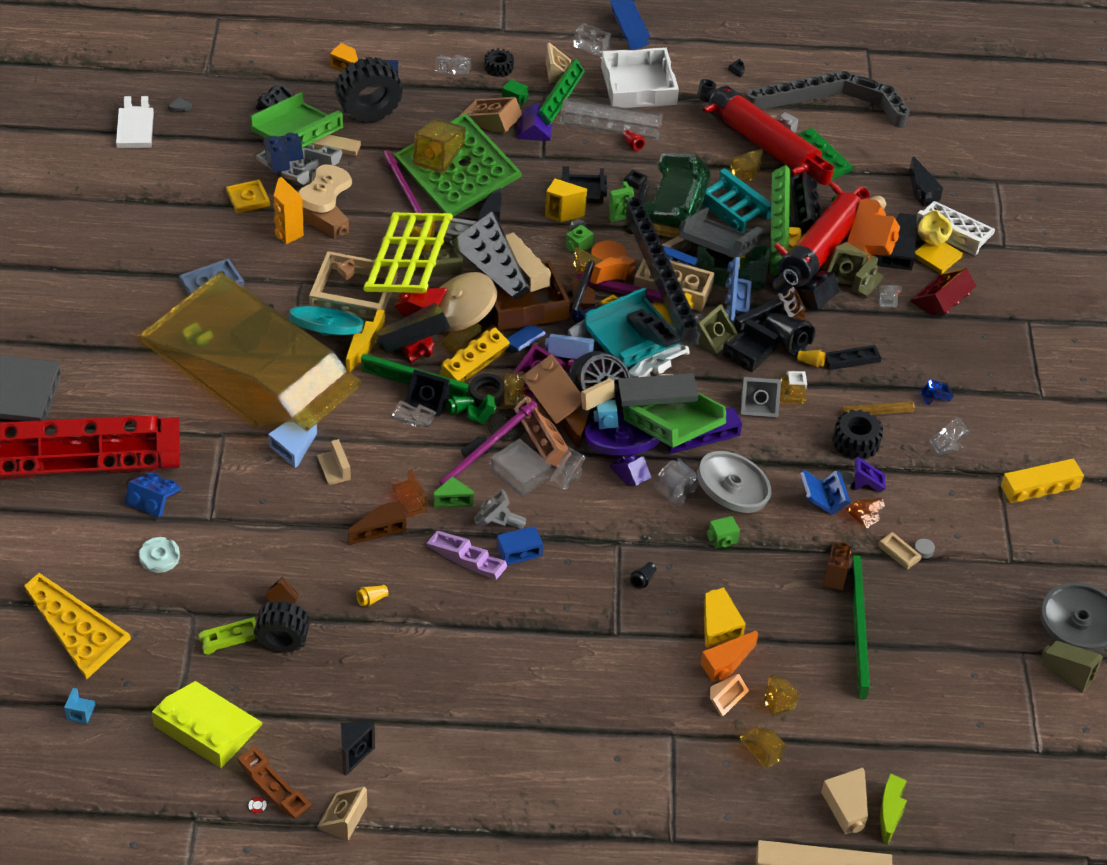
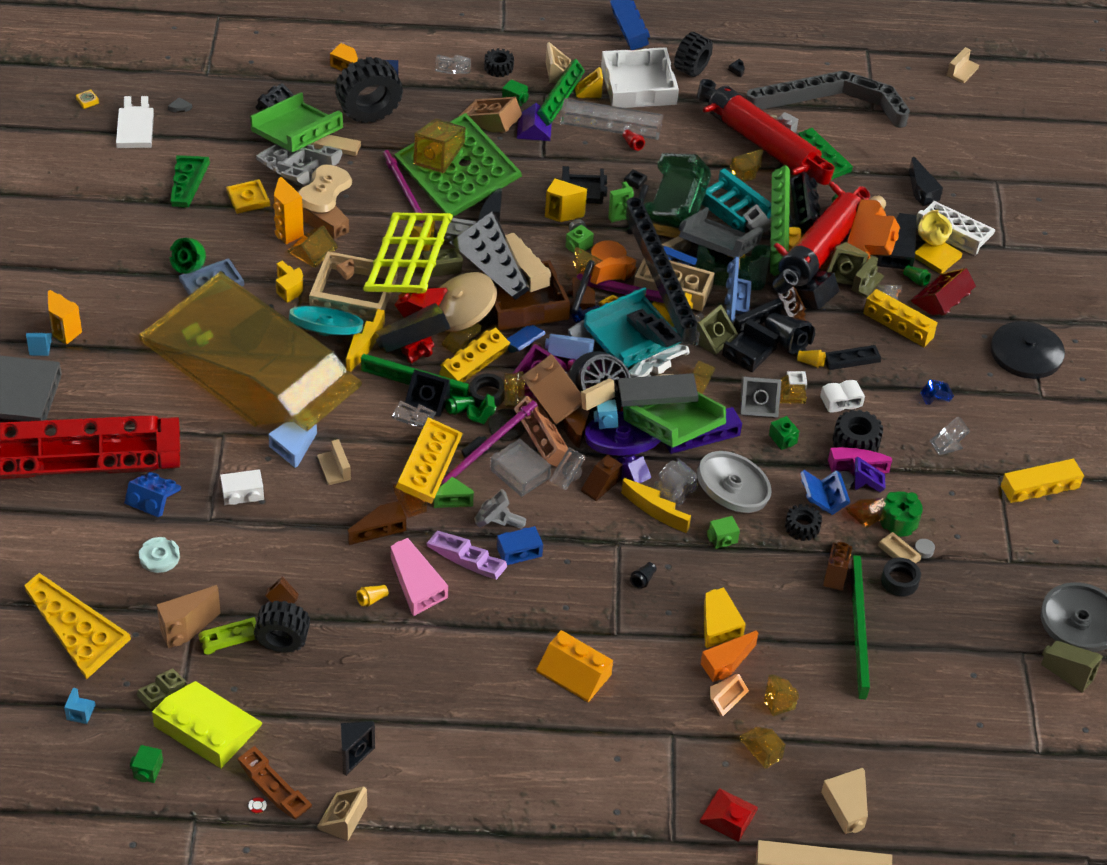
(39, 343): none -> dark azure slope
(63, 318): none -> light orange slope
(87, 99): none -> tile
(146, 764): none -> green brick
(164, 685): none -> olive slope
(187, 178): none -> green wing
(187, 255): none -> green cylinder
(187, 615): none -> medium nougat slope
(242, 487): none -> white brick
(282, 150): dark blue brick -> none
(289, 282): none -> yellow brick
(313, 246): none -> clear yellow slope
(418, 579): none -> bright pink slope
(429, 460): none -> yellow plate
(575, 666): none -> light orange slope
(591, 85): none -> yellow slope
(592, 39): clear brick -> none
(602, 478): none -> reddish brown slope
(658, 508): none -> yellow slope
(693, 54): none -> black tyre
(702, 374): none -> clear yellow slope
(729, 814): none -> red slope
(757, 218): none -> light grey brick
(784, 433): none -> green brick
(803, 513): none -> black tyre
(842, 396): none -> white brick
(844, 459): none -> dark pink slope
(882, 408): pearl gold axle -> none
(891, 807): lime slope -> none
(898, 588): none -> black tyre
(900, 318): none -> yellow brick
(901, 513): none -> green brick
(918, 275): none -> green cone
(961, 67): none -> tan panel
(1027, 349): none -> black dish

